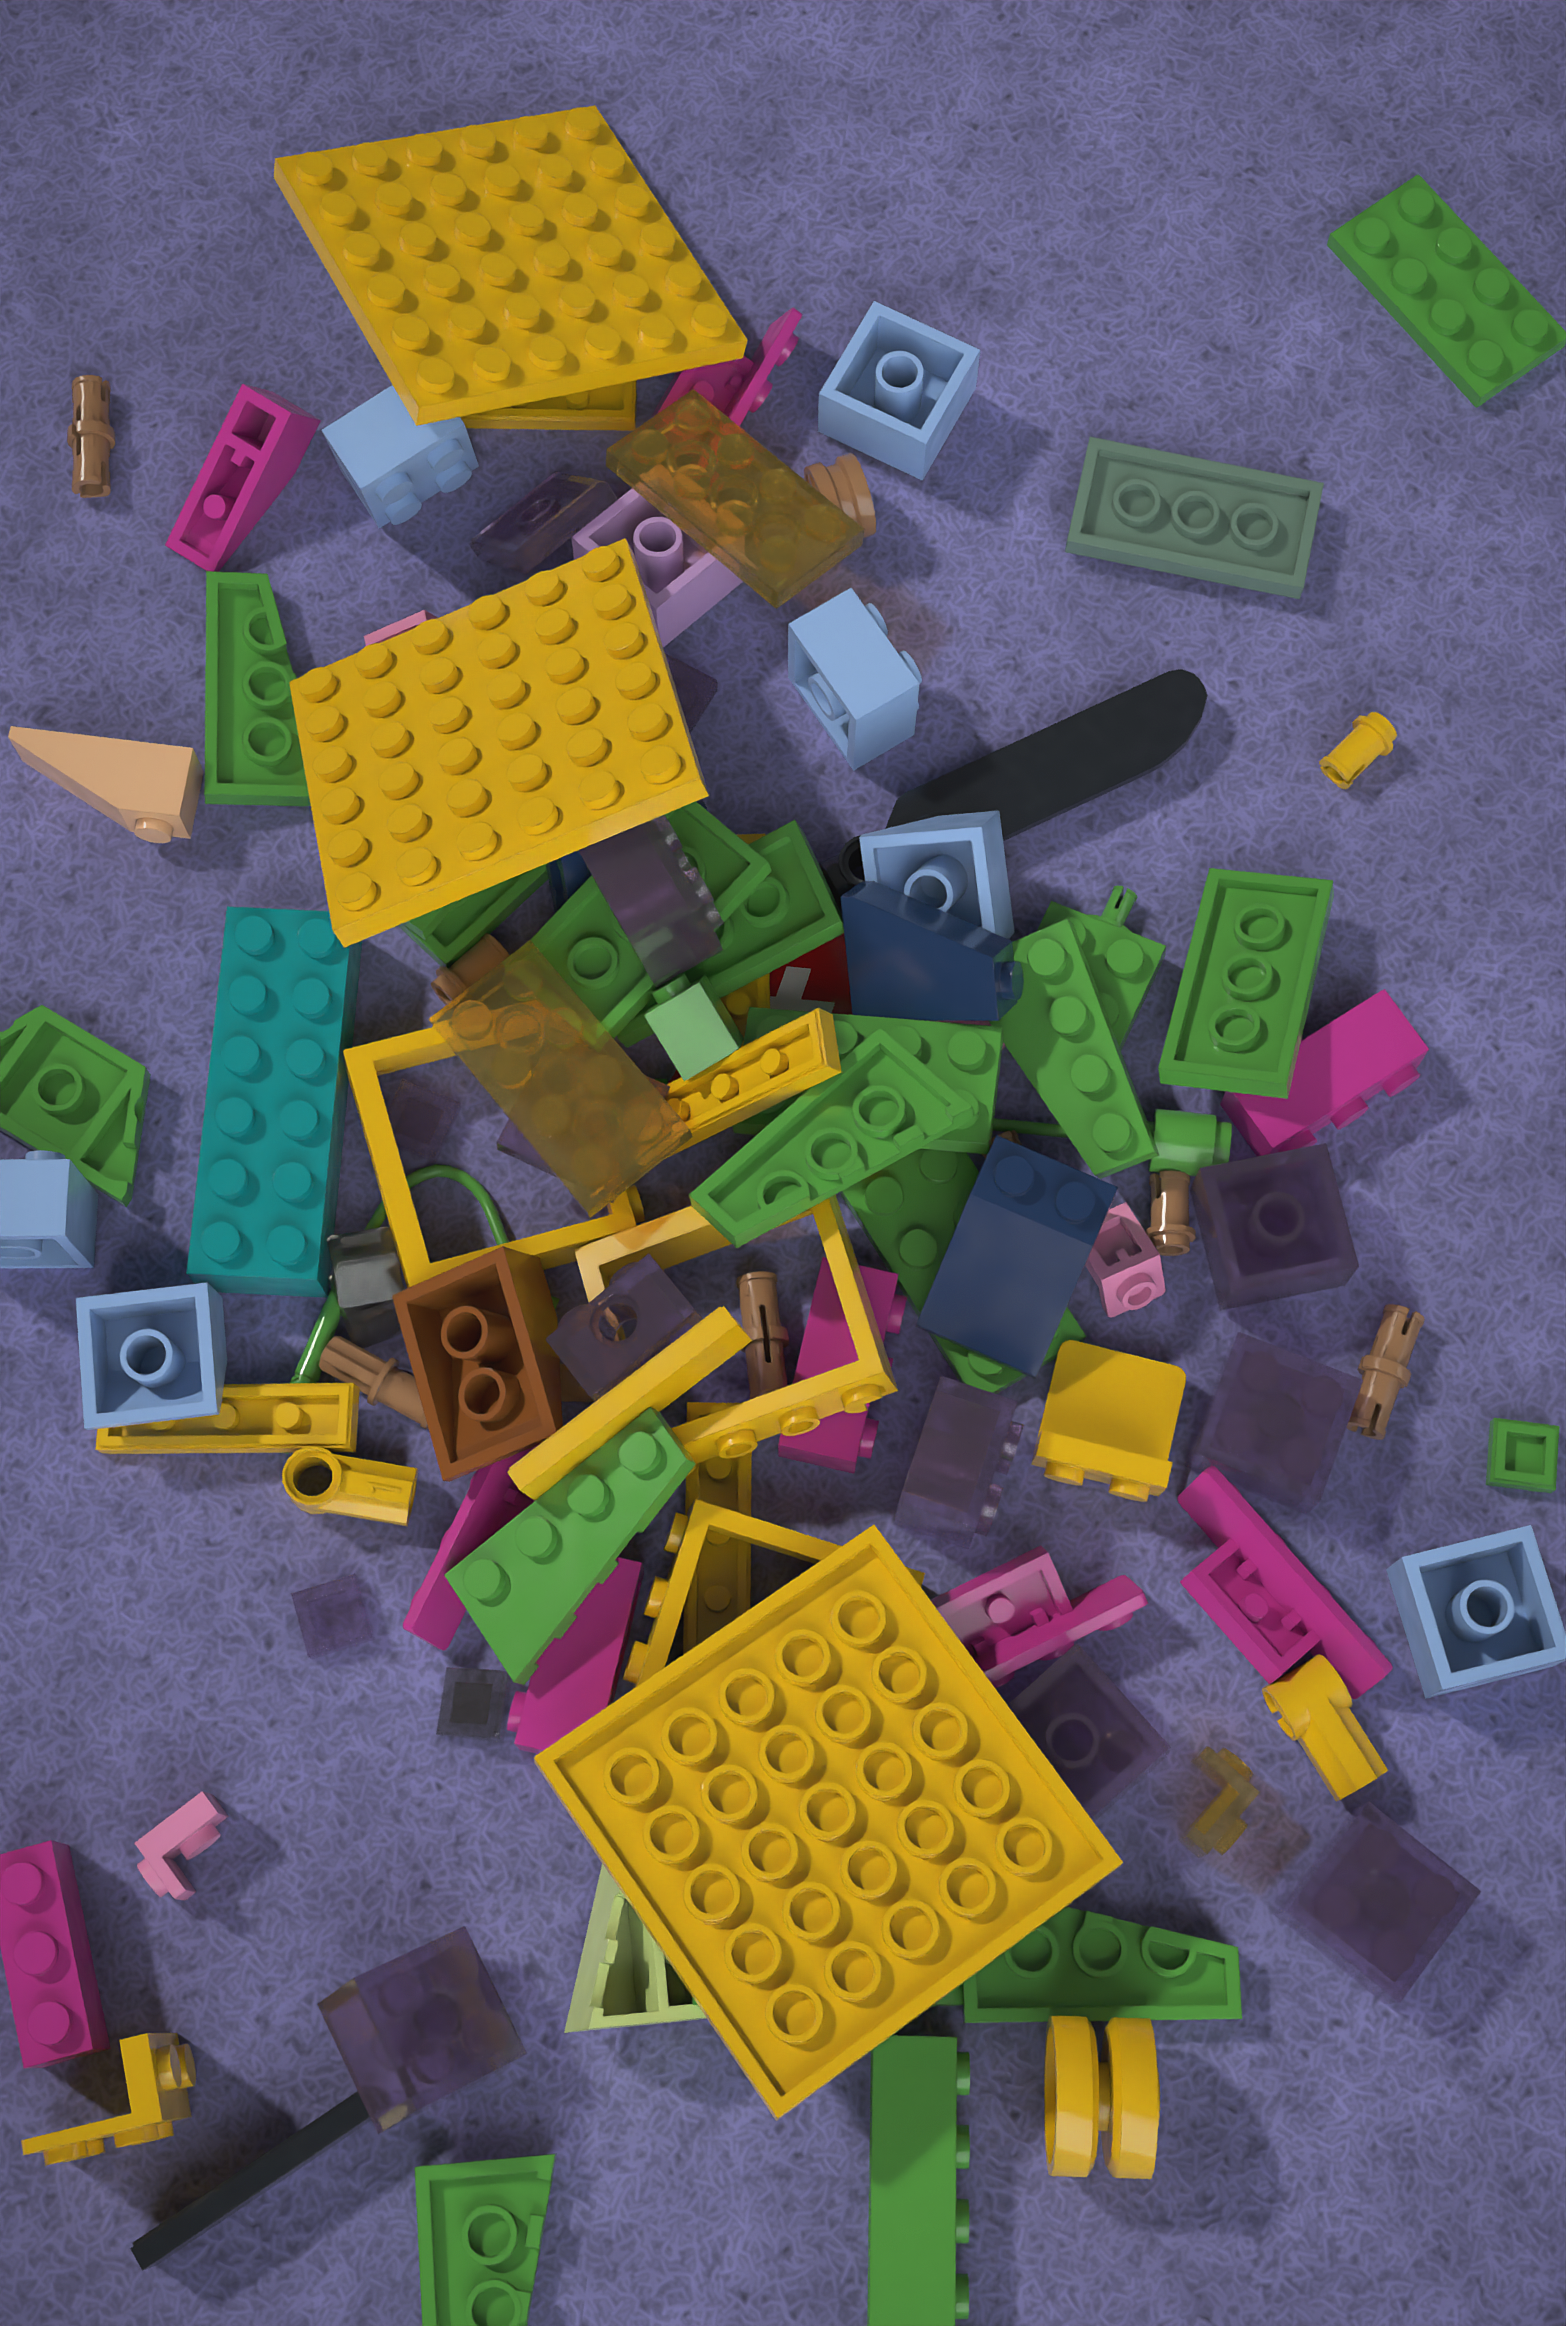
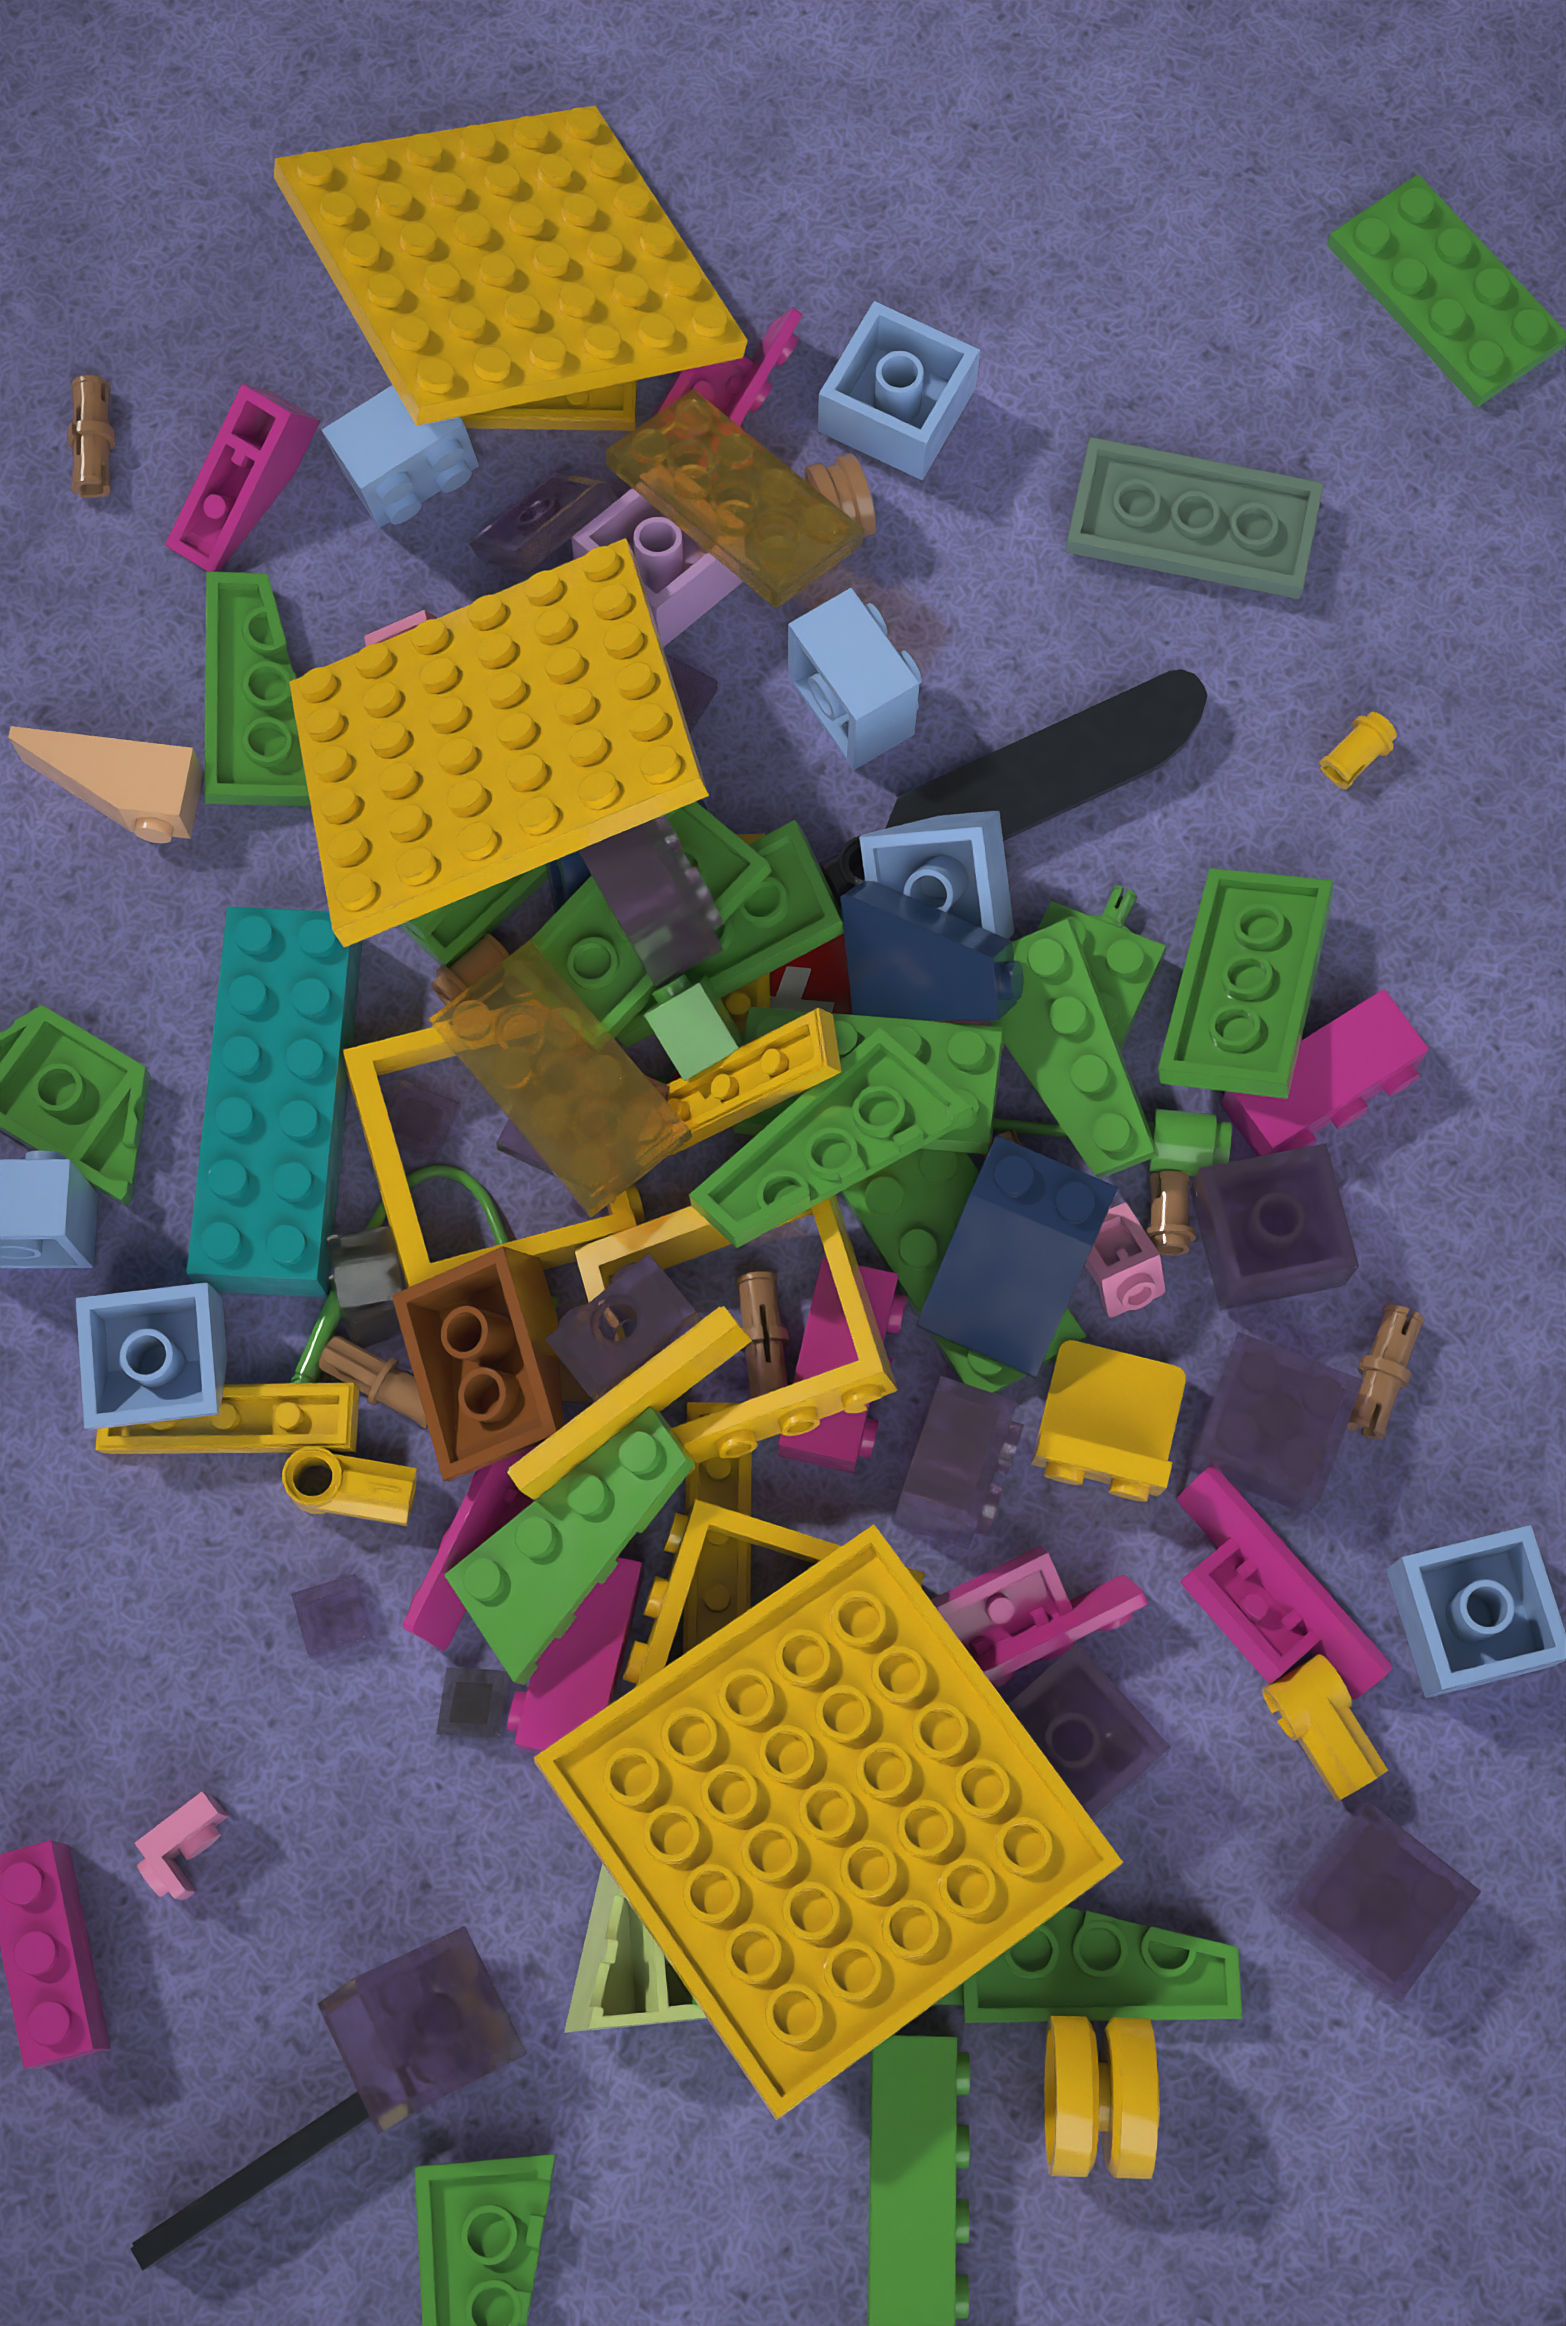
(157, 2087): yellow bracket -> none
(1220, 1821): clear yellow bracket -> none
(1522, 1455): bright green tile -> none

